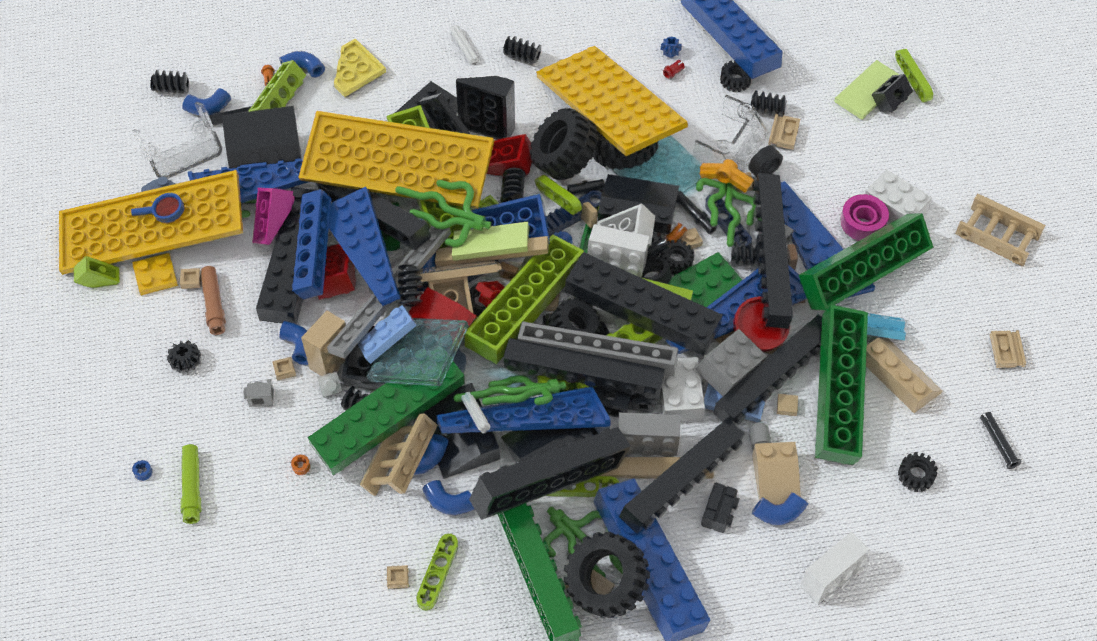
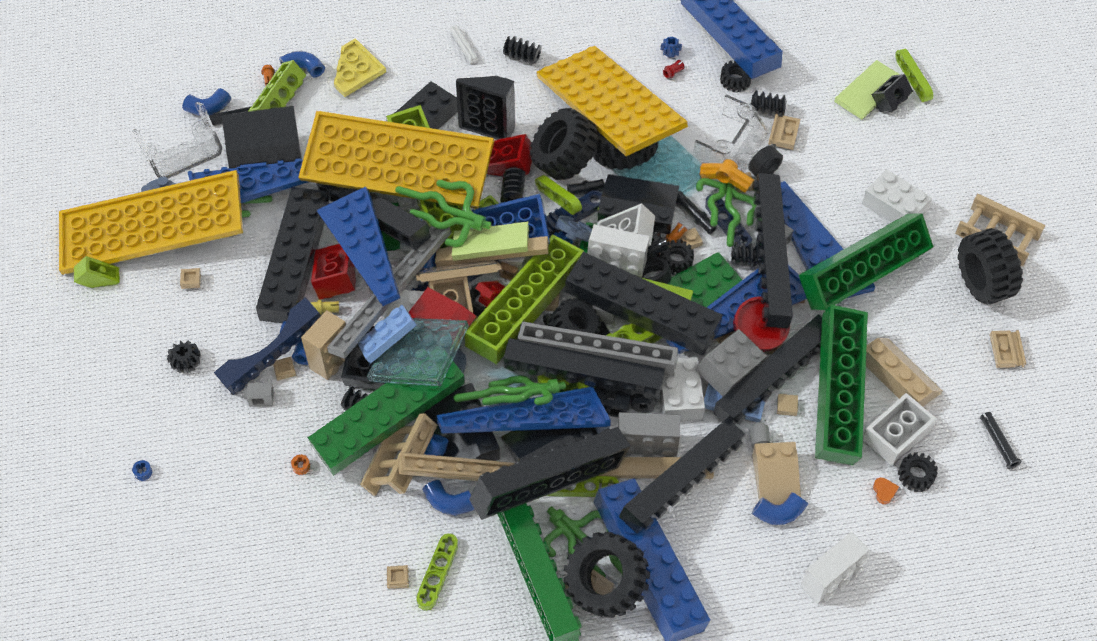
(154, 274): yellow plate -> none
(165, 208): blue piece -> none
(169, 82): black piece -> none
(190, 502): lime piece -> none
(214, 313): nougat piece -> none
(238, 372): none -> dark blue arch
(270, 213): dark pink slope -> none
(312, 244): blue brick -> none
(329, 384): white plate -> none
(331, 306): none -> light yellow pin
(409, 285): black piece -> none
(442, 114): black tile -> none
(446, 466): none -> tan tile
(475, 412): white axle -> none
(573, 229): none -> sand blue plate
(589, 214): tan tile -> none
(719, 508): black brick -> none
(792, 256): medium nougat tile -> none
(867, 208): dark pink piece -> none
(885, 490): none -> orange tile
(886, 326): medium azure slope -> none
(899, 429): none -> white brick
(990, 266): none -> black tyre

